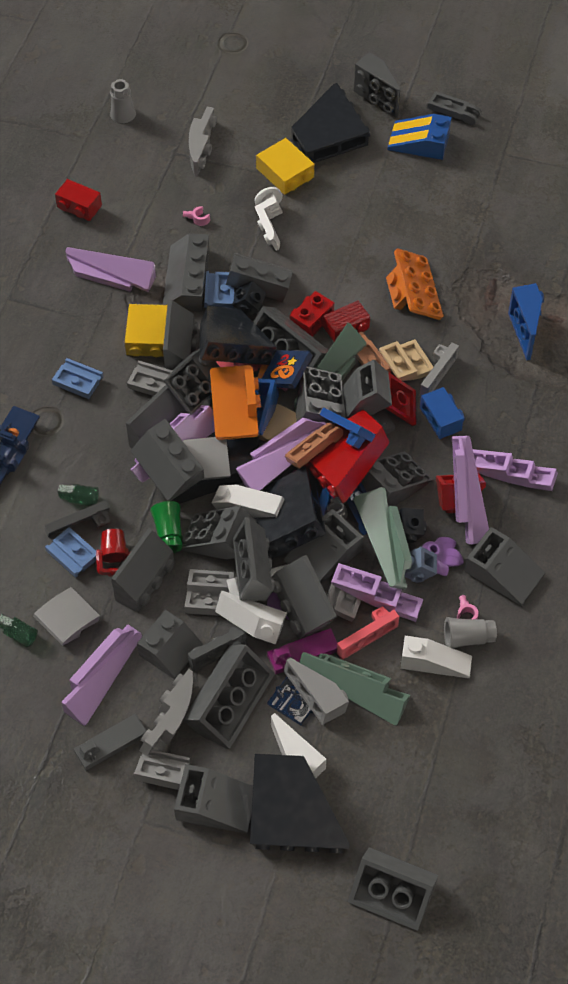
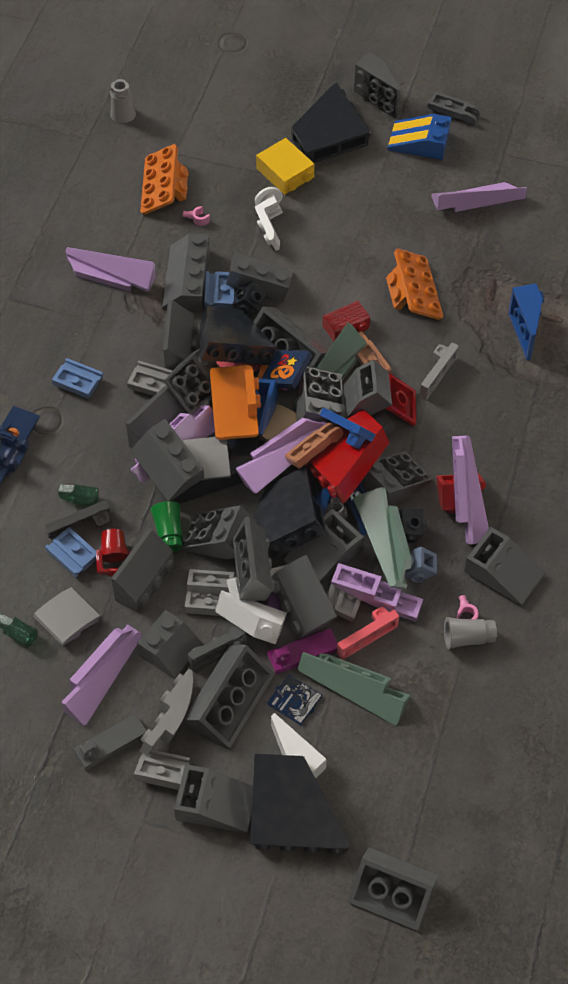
(78, 199): red brick -> none
(145, 330): yellow brick -> none
(163, 180): none -> orange bracket
(199, 139): light grey slope -> none
(255, 502): white slope -> none
(311, 312): red brick -> none
(319, 693): light grey slope -> none
(406, 360): tan slope -> none
(435, 658): white slope -> none
(442, 412): blue brick -> none
(446, 554): medium lavender plate -> none
(478, 197): none -> lavender wedge
(514, 471): lavender slope -> none

